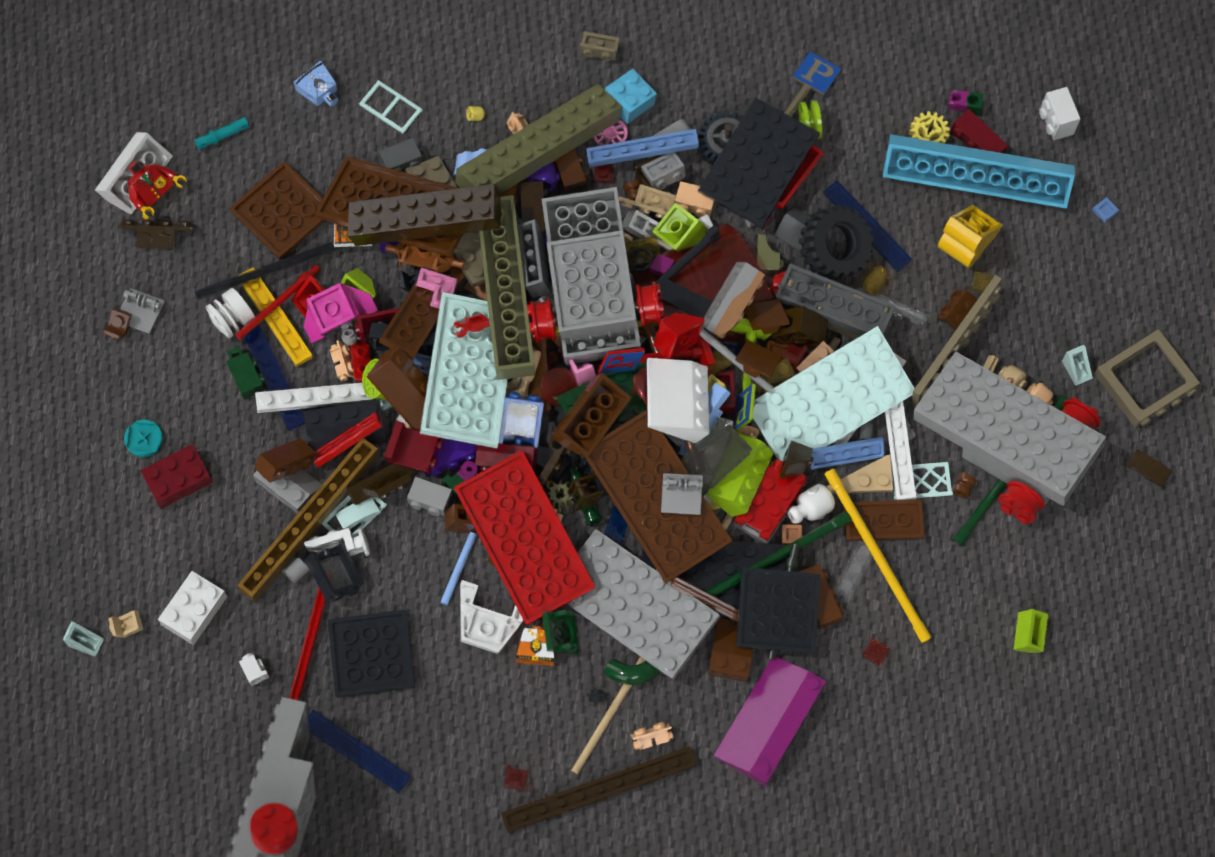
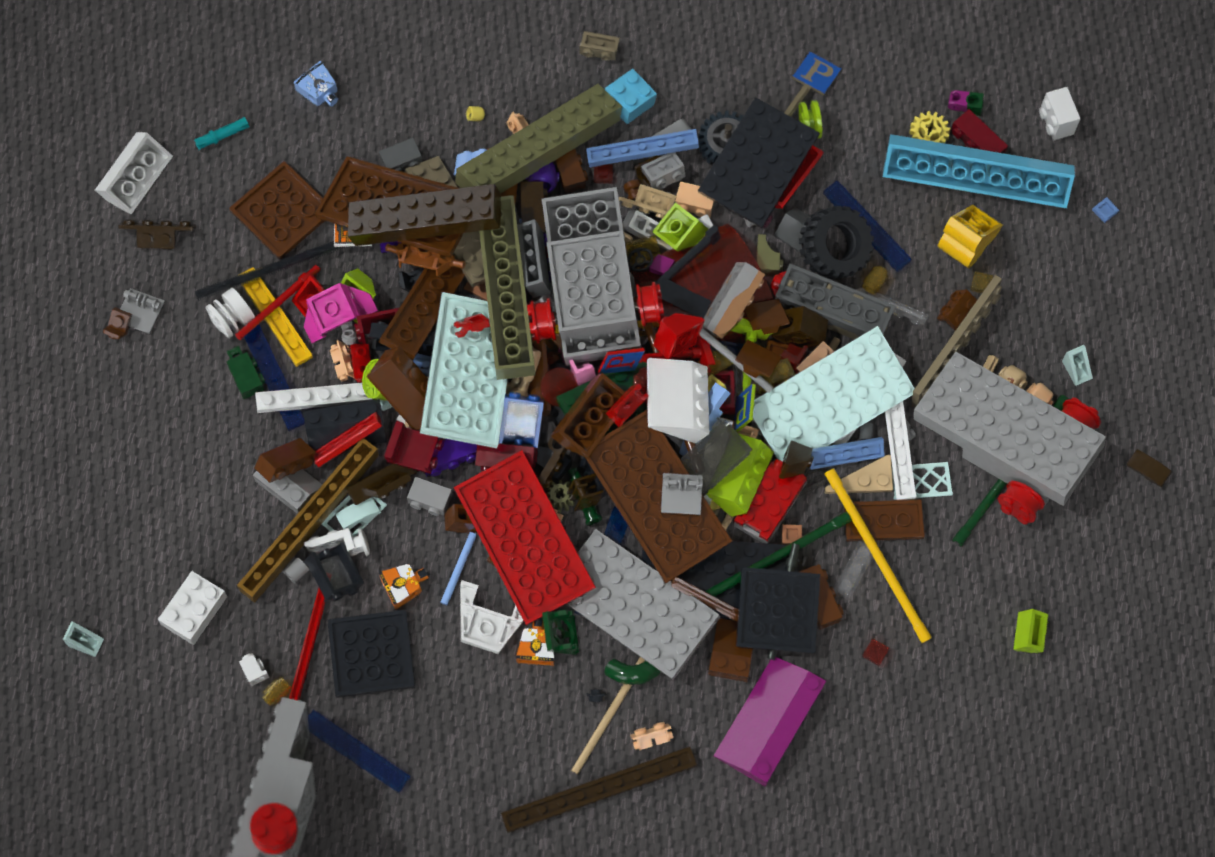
(126, 624): tan bracket -> none
(143, 438): teal tile -> none
(149, 185): red torso -> none
(176, 476): dark red brick -> none
(275, 691): none -> clear yellow brick
(389, 108): light aqua window -> none
(402, 583): none -> torso
(437, 283): bright pink tile -> none
(467, 471): leg -> none
(515, 779): clear red panel -> none
(611, 134): bright pink wheel -> none
(626, 405): none -> red hinge
(812, 504): white piece -> none
(964, 485): reddish brown wheel -> none
(1121, 396): dark tan piece -> none

